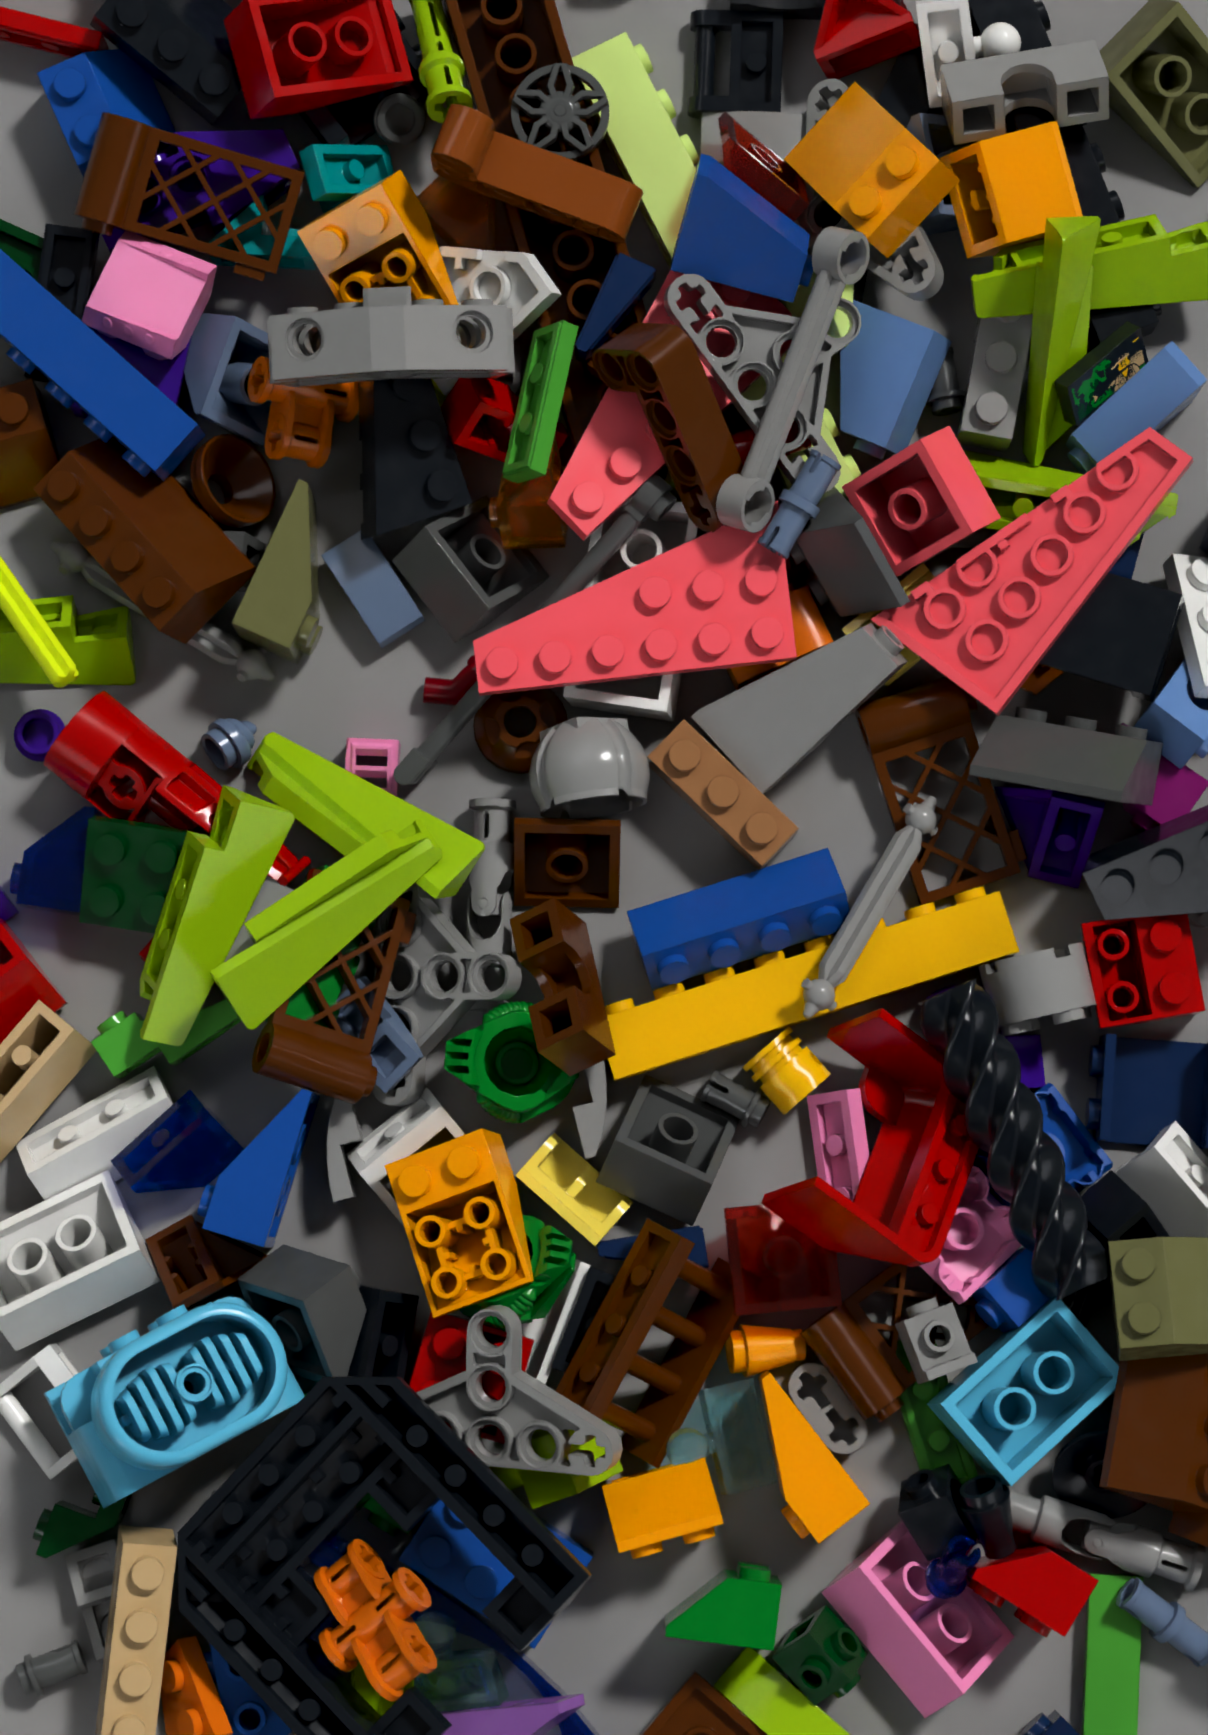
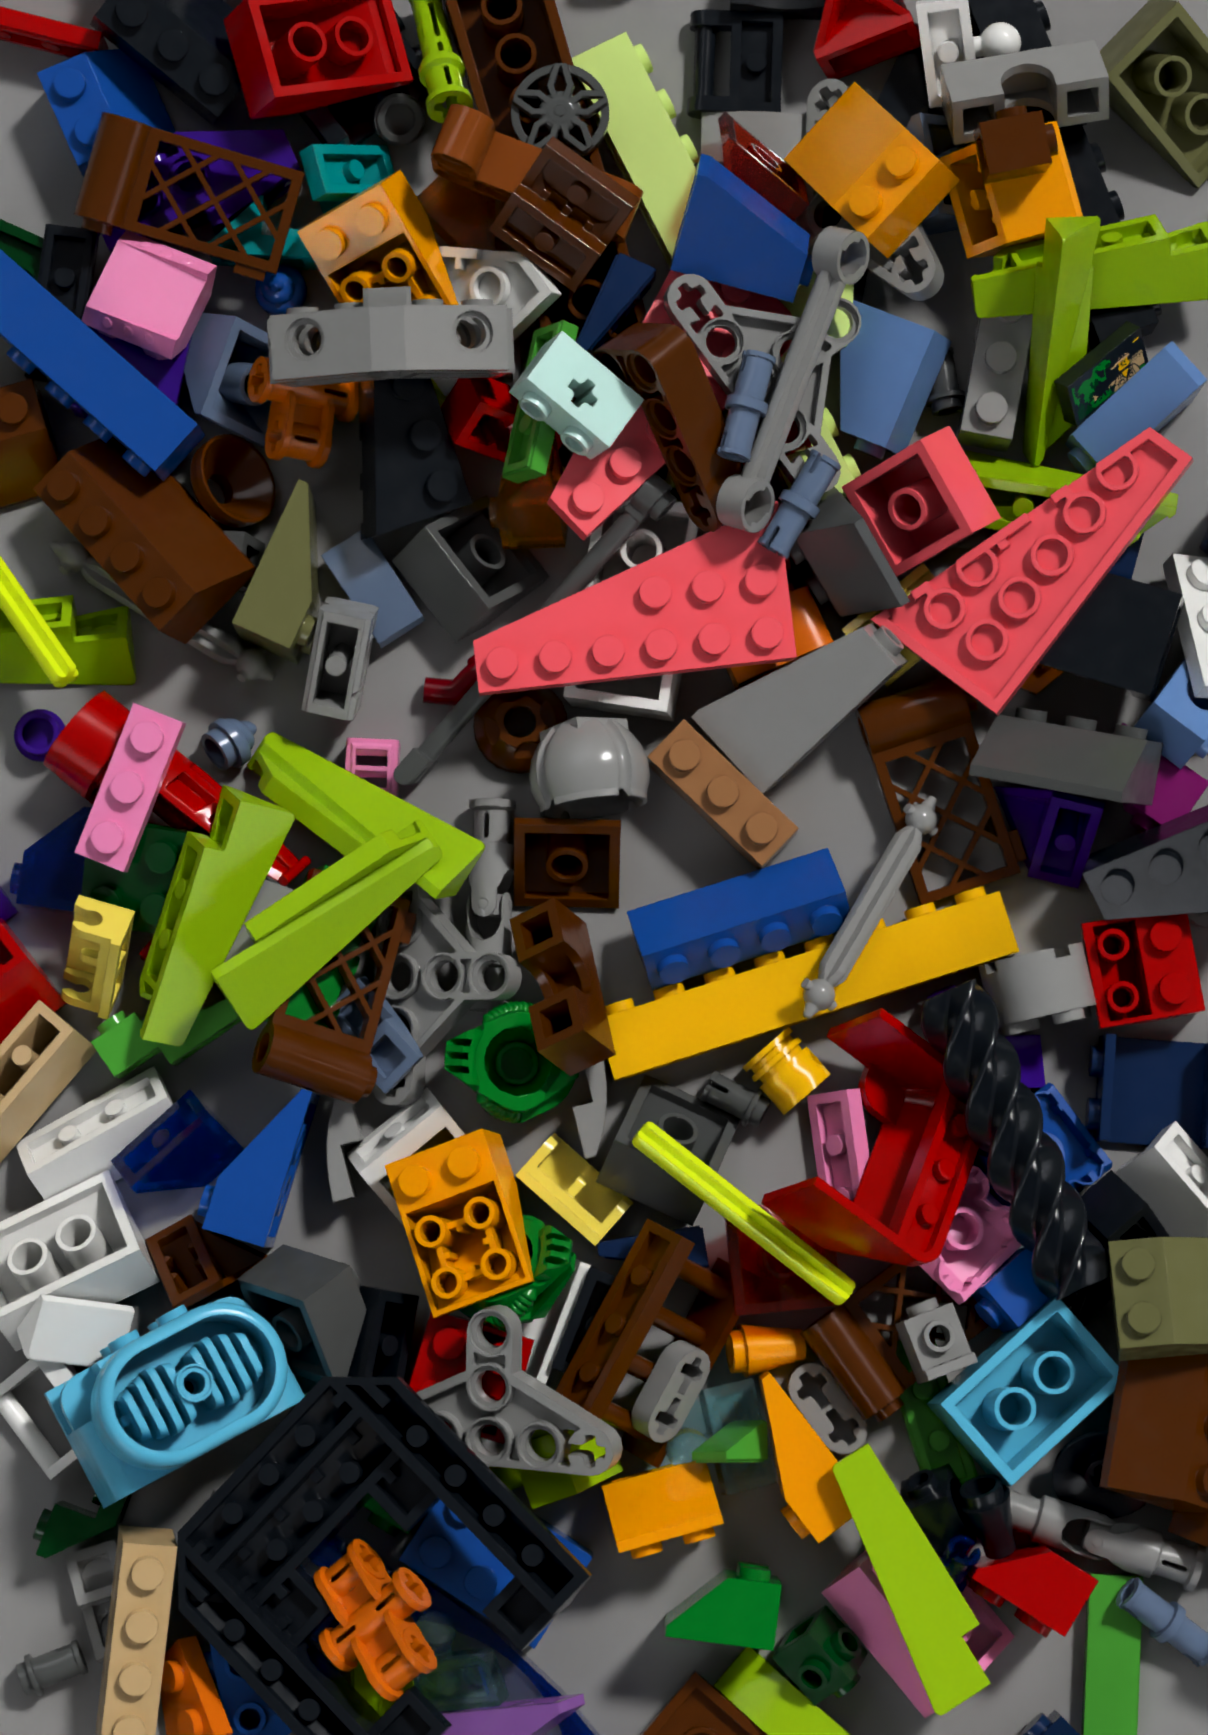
(72, 1329): none -> white slope
(97, 954): none -> light yellow hinge
(130, 787): none -> bright pink plate
(281, 290): none -> blue plate
(339, 658): none -> light grey brick
(563, 214): none -> reddish brown slope
(601, 402): none -> light aqua brick
(670, 1391): none -> light grey beam
(735, 1443): none -> bright green slope
(743, 1213): none -> neon yellow axle
(746, 406): none -> sand blue pin
(915, 1582): none -> lime wedge
(1014, 144): none -> reddish brown brick

